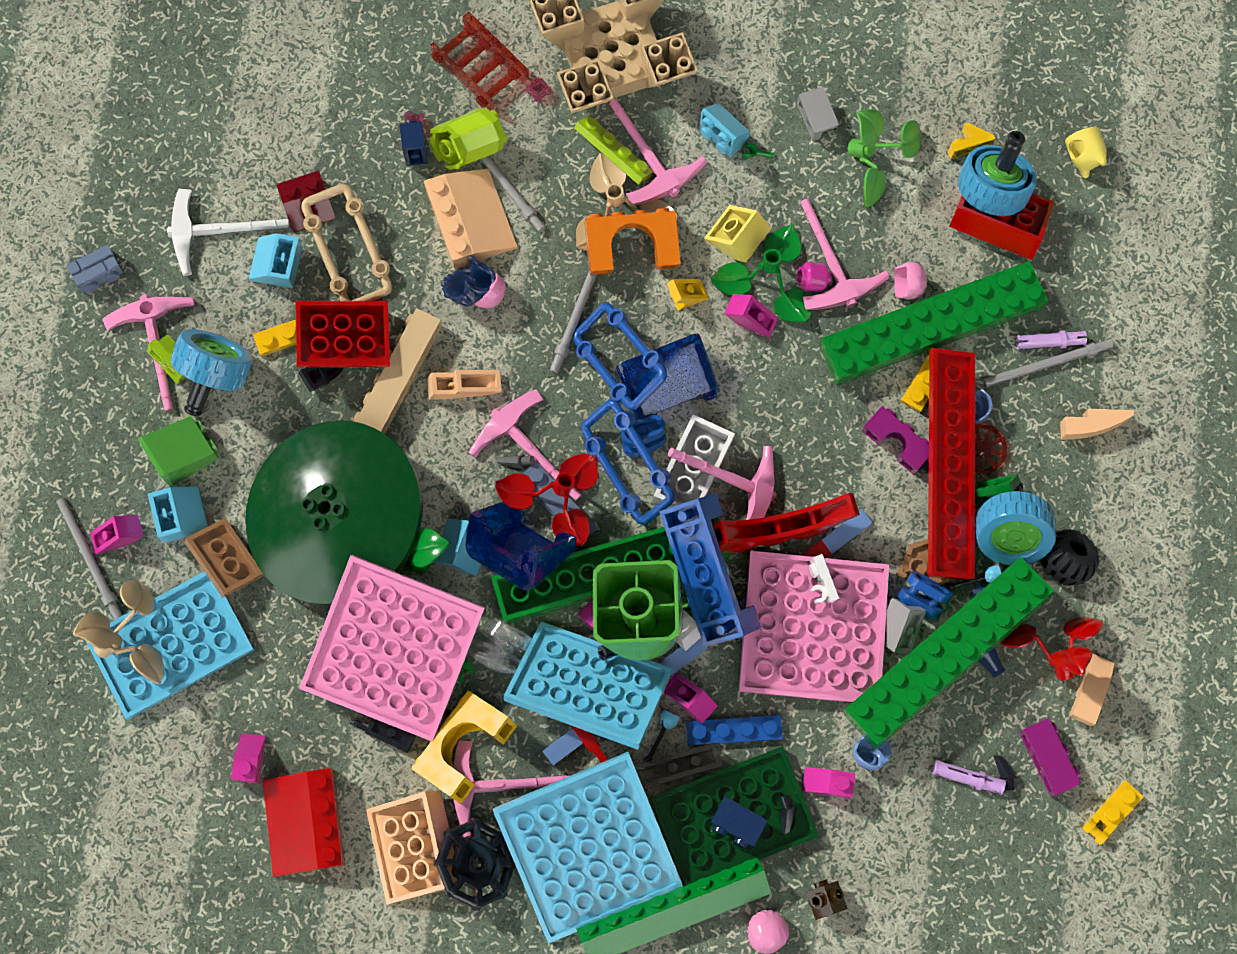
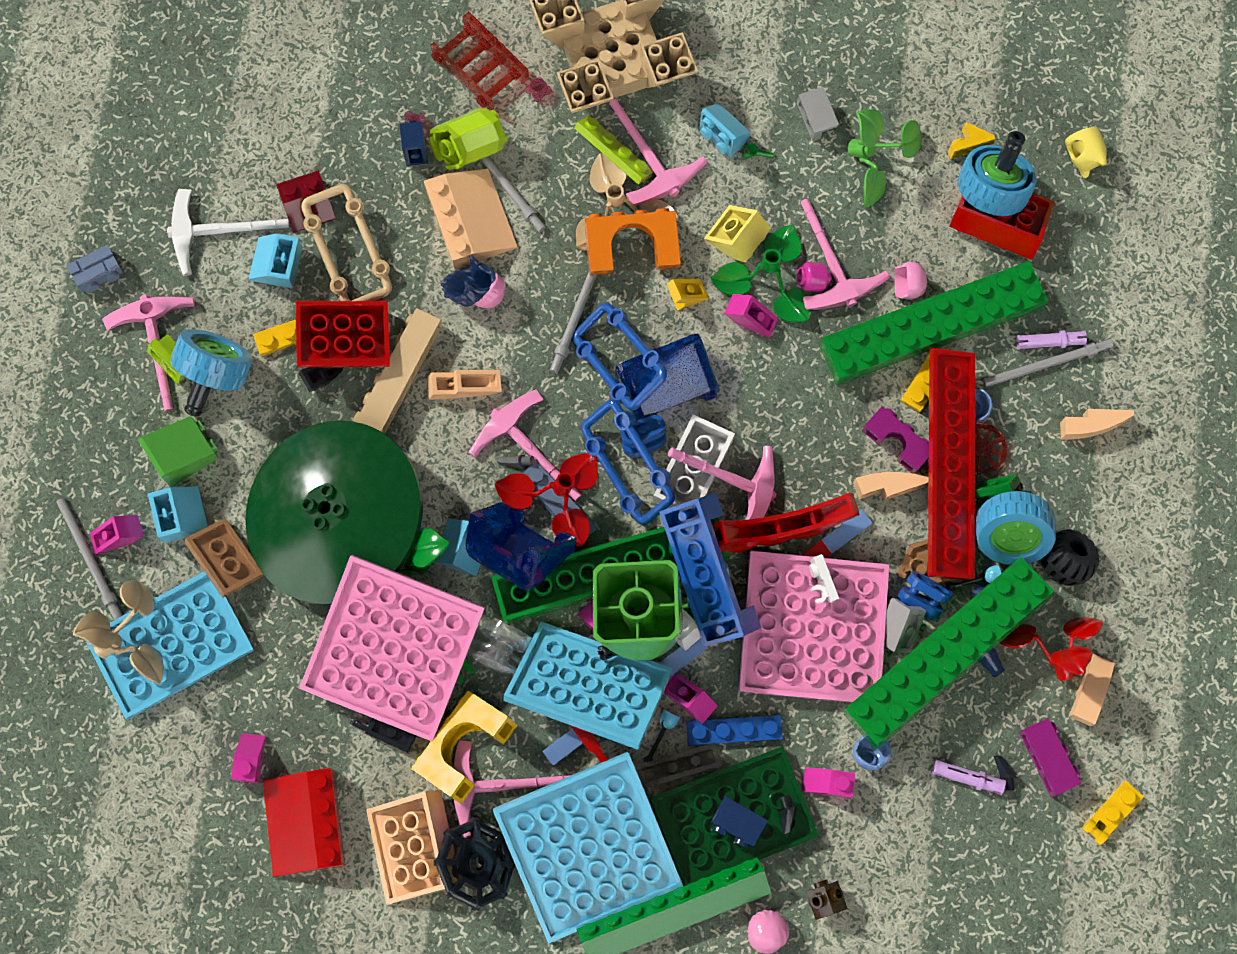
(889, 484): none -> light nougat slope

